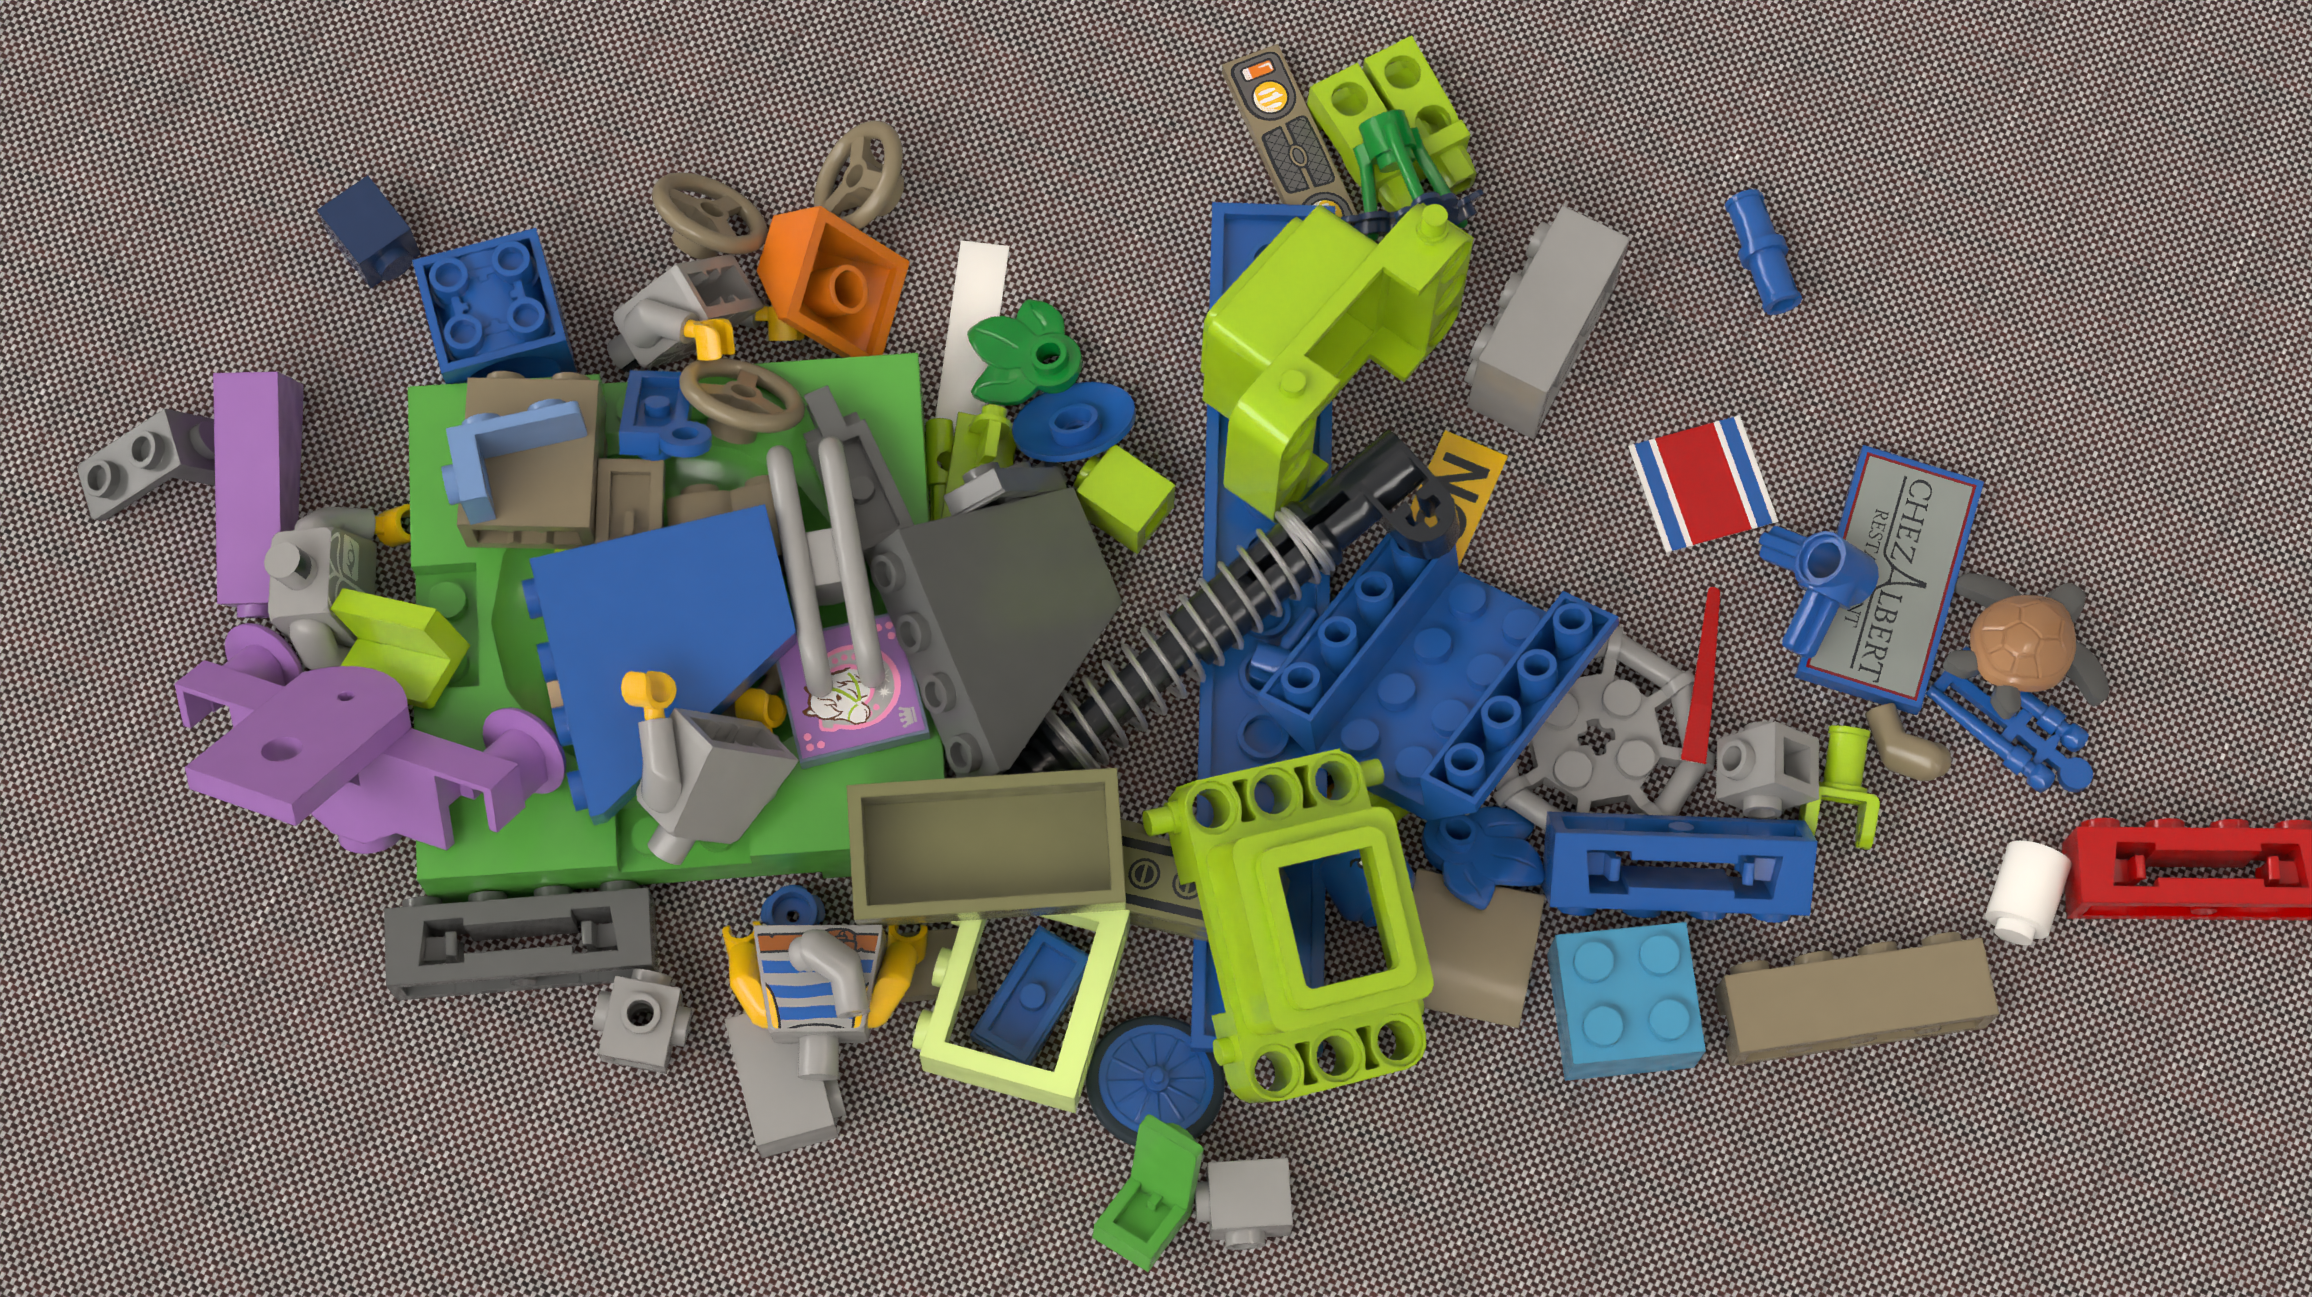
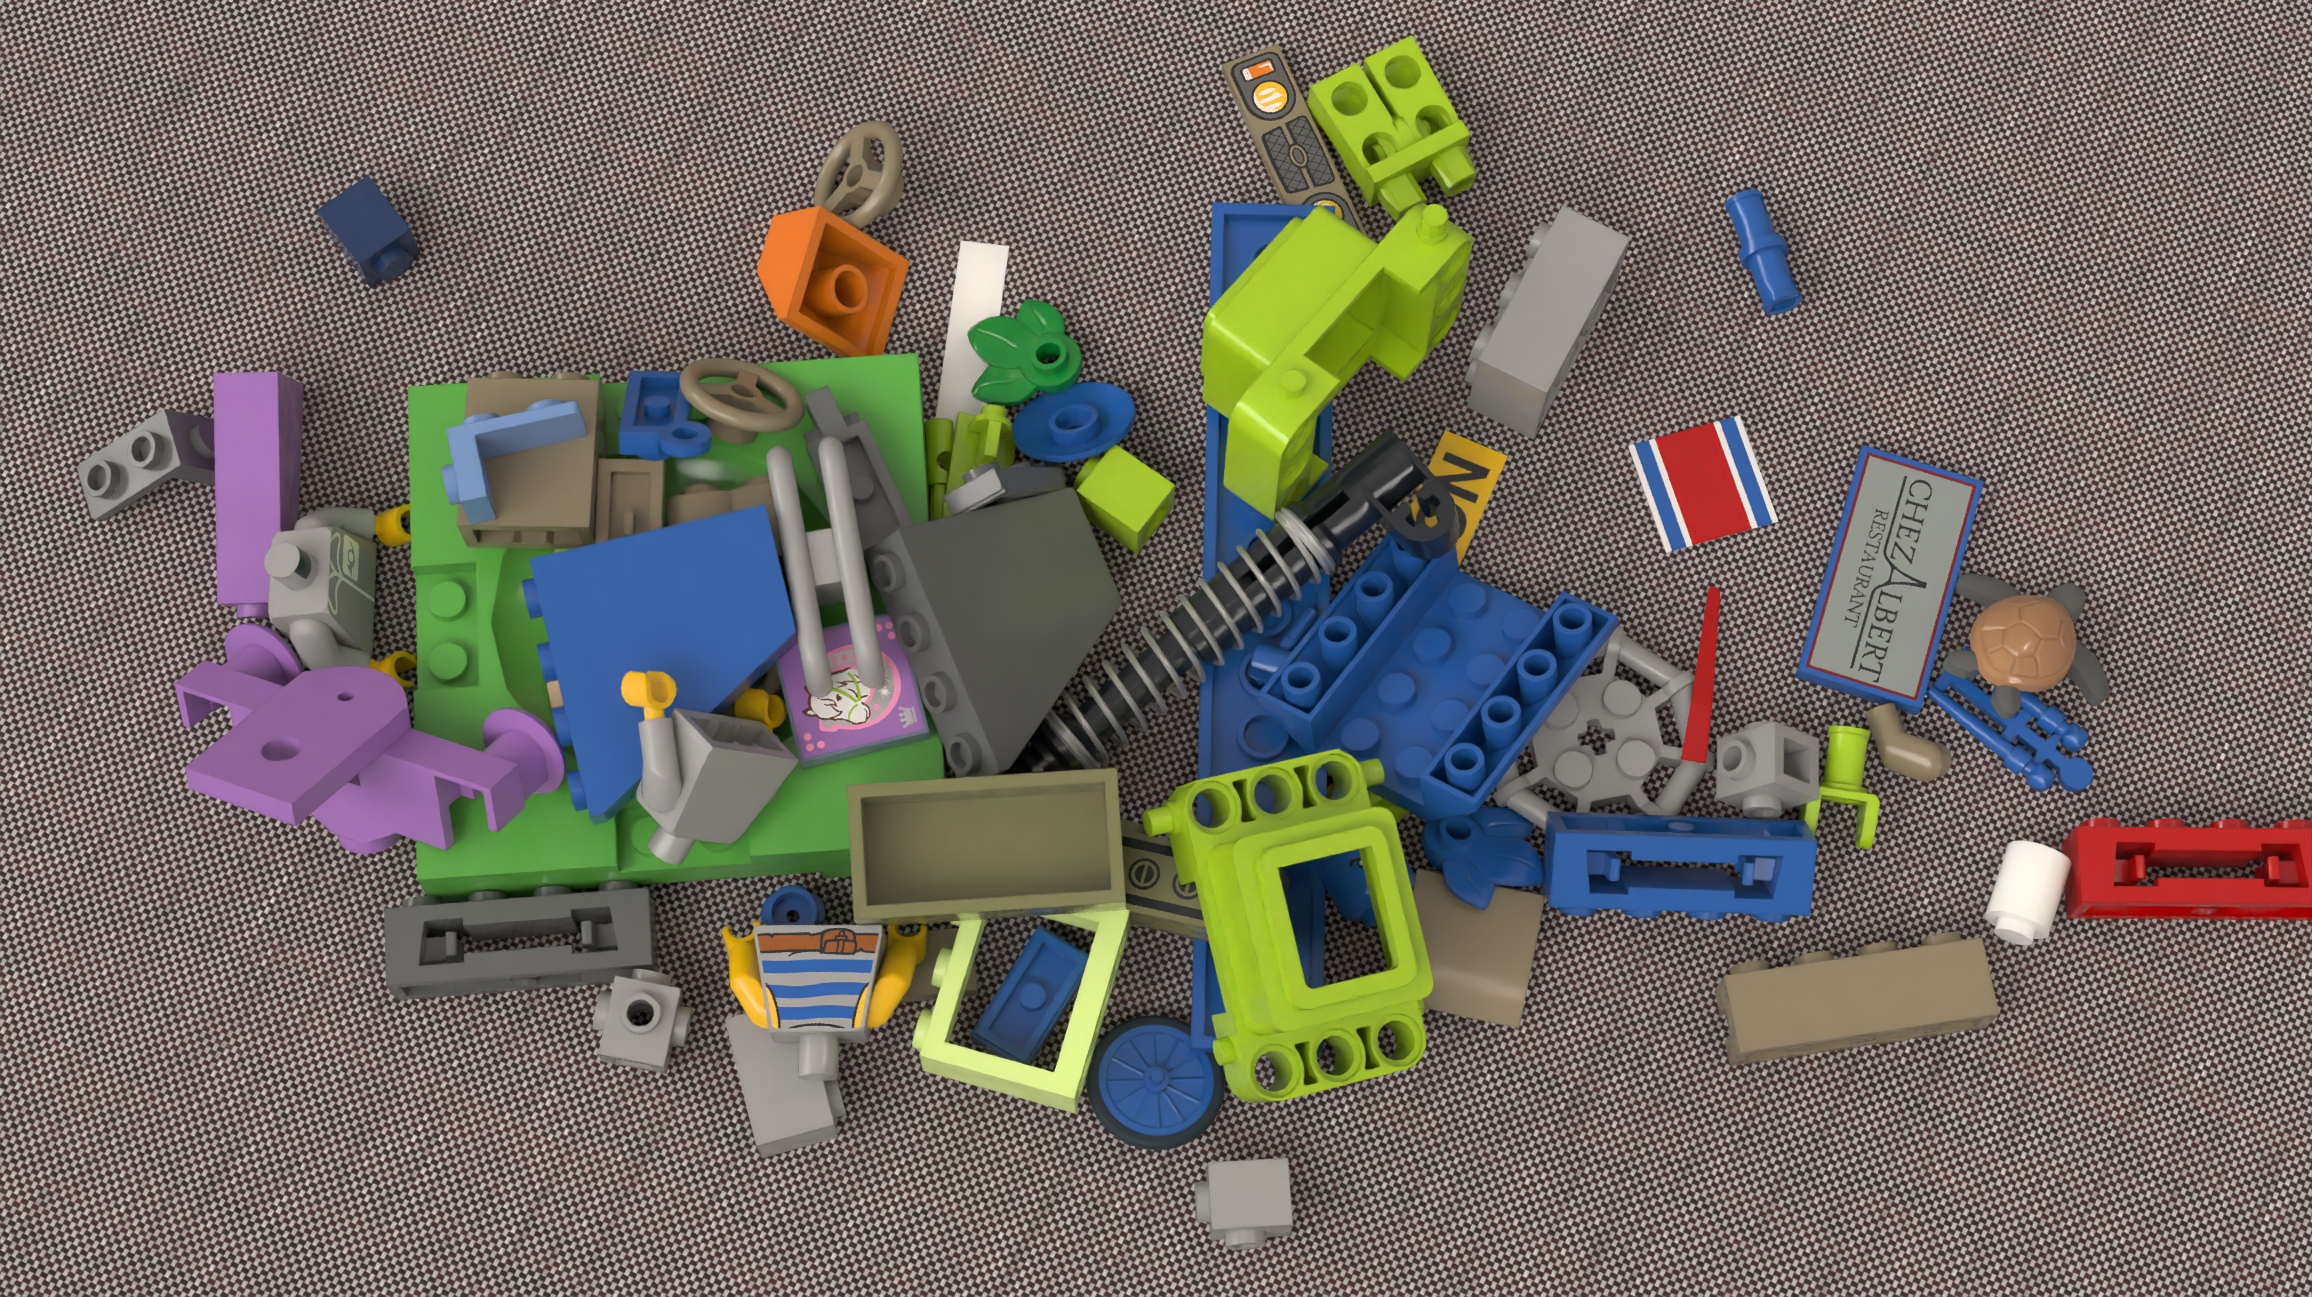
(402, 641): lime panel -> none
(495, 310): blue brick -> none
(689, 312): light grey torso -> none
(701, 223): dark tan piece -> none
(837, 962): light grey arm -> none
(1155, 1197): bright green bracket -> none
(1394, 147): green plant -> none
(1625, 1001): dark azure brick -> none
(1829, 572): blue axle -> none

